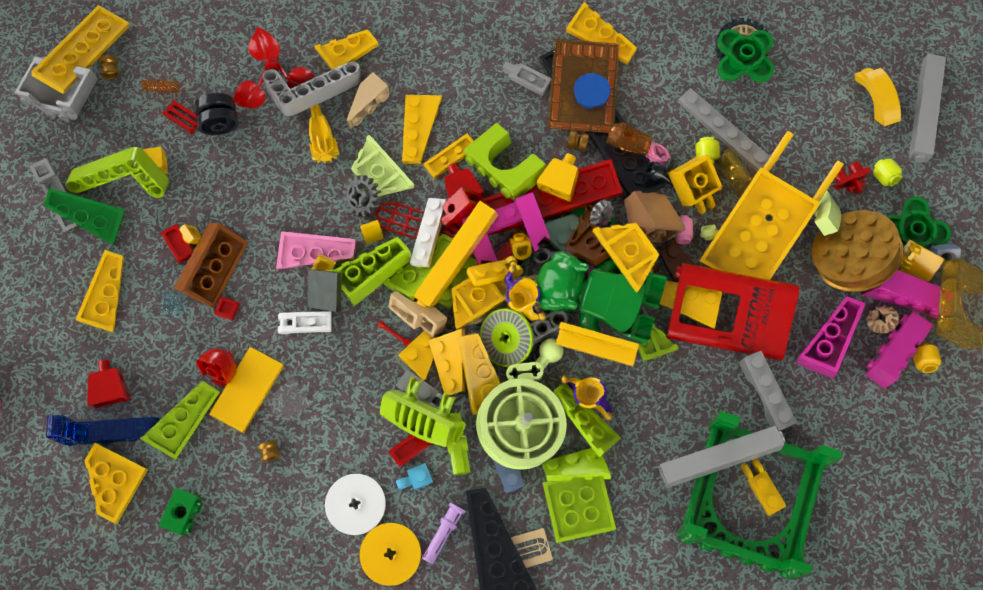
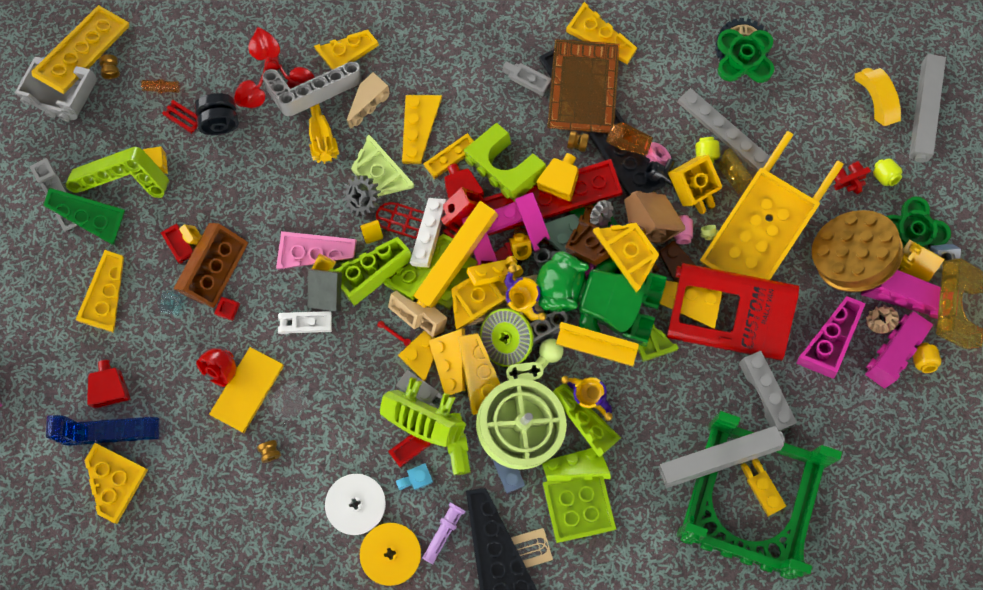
(179, 500): green brick -> none
(181, 421): lime wing -> none
(591, 91): blue tile -> none
(828, 215): yellowish green slope -> none

